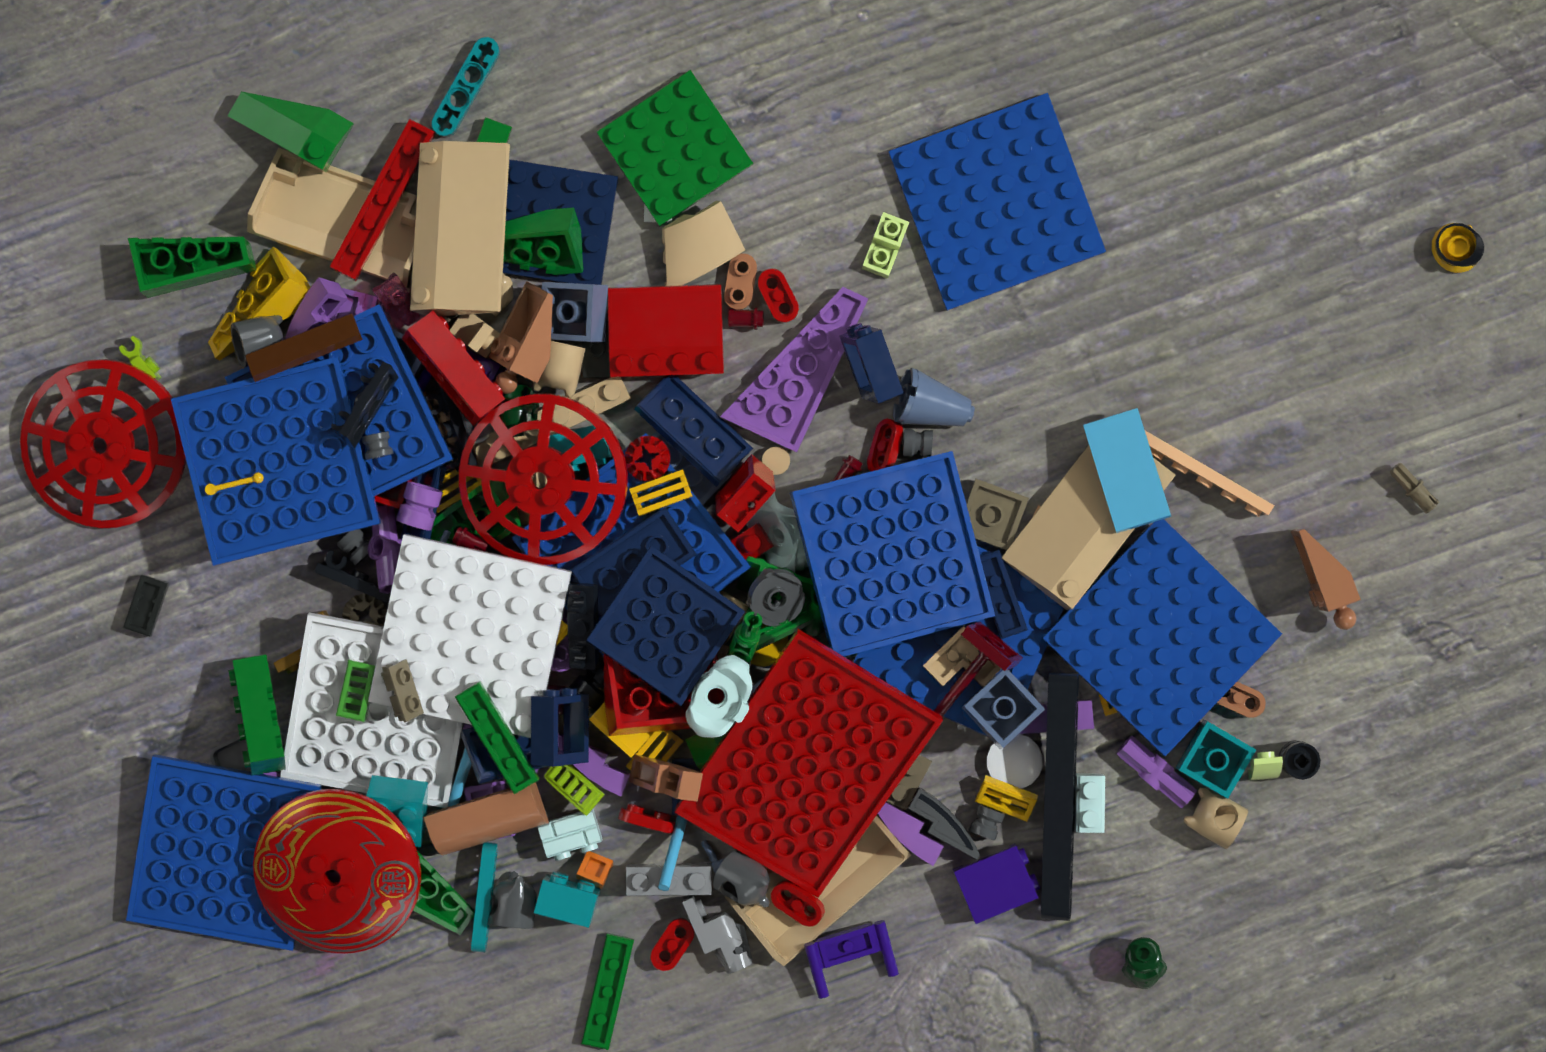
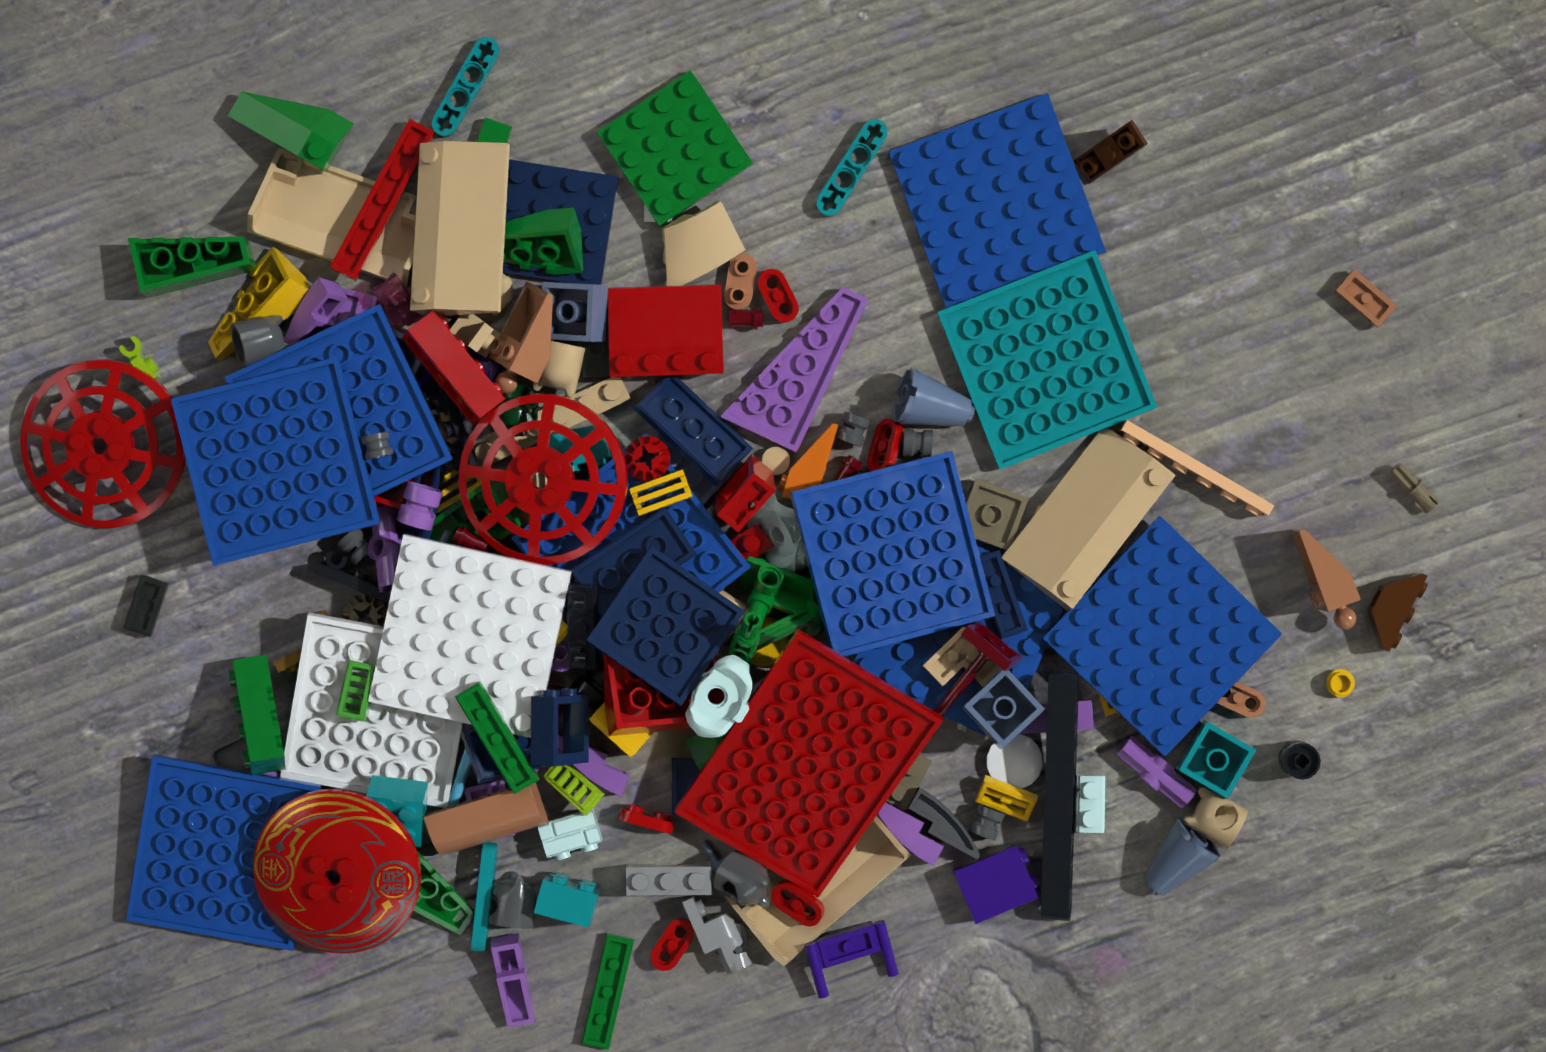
(212, 489): yellow hinge -> none
(303, 347): reddish brown tile -> none
(366, 403): black plate -> none
(406, 699): dark tan hinge -> none
(512, 980): none -> medium lavender slope
(594, 869): orange plate -> none
(665, 778): nougat slope -> none
(670, 734): yellow tile -> none
(672, 853): medium azure bar -> none
(765, 586): dark grey plate -> none
(811, 466): none -> orange slope
(849, 166): none -> teal beam
(850, 435): none -> dark grey wheel
(871, 363): dark blue window -> none
(885, 245): yellowish green slope -> none
(1047, 359): none -> teal plate
(1111, 152): none -> reddish brown slope
(1127, 470): medium azure tile -> none
(1143, 962): dark green head -> none
(1179, 859): none -> sand blue cone
(1265, 766): yellowish green slope -> none
(1340, 683): none -> yellow plate
(1365, 298): none -> nougat plate
(1393, 607): none -> reddish brown slope
(1457, 247): yellow piece -> none

